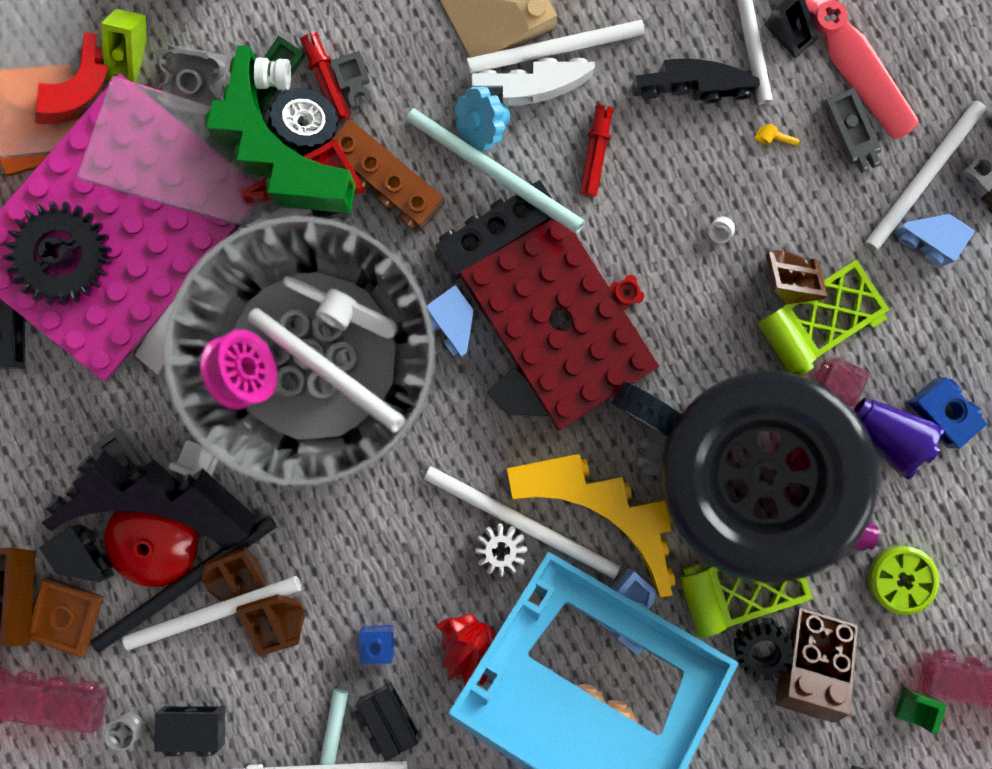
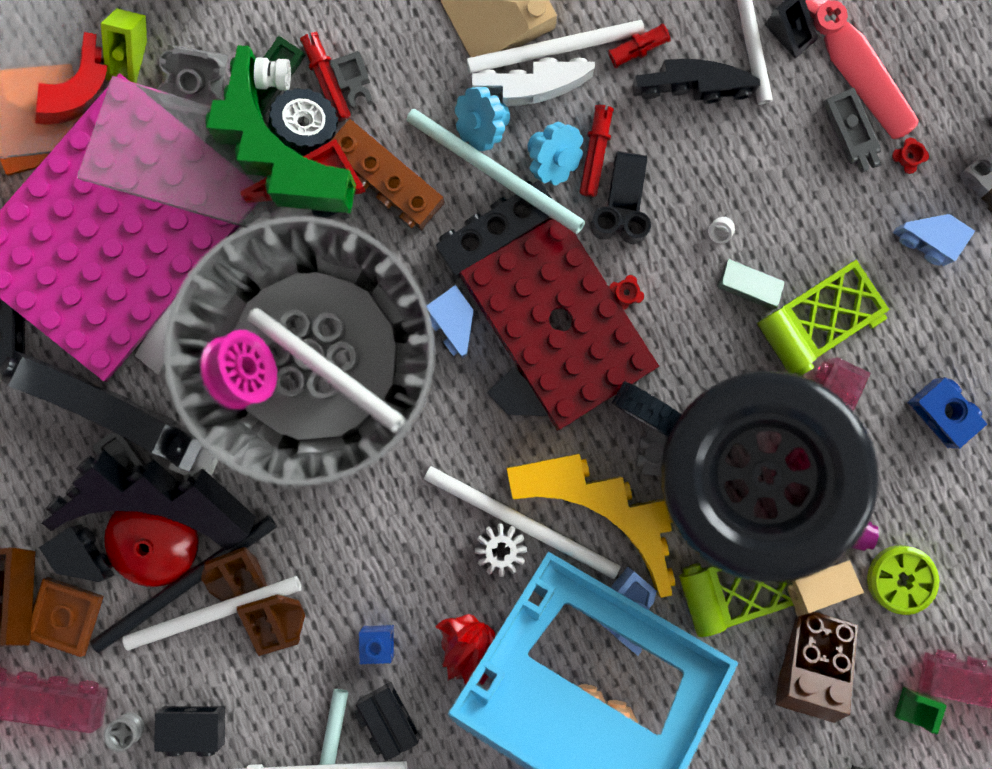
(33, 271): black gear -> none
(111, 410): none -> black arch
(339, 309): white piece -> none
(555, 152): none -> medium azure plant
(624, 199): none -> black piece
(639, 45): none -> red pin
(751, 284): none -> slope
(768, 664): black tyre -> none
(769, 132): yellow hand -> none
(795, 277): reddish brown slope -> none
(824, 588): none -> tan hinge
(900, 436): dark purple cone -> none
(918, 151): none -> red plate
(925, 175): white piece -> none

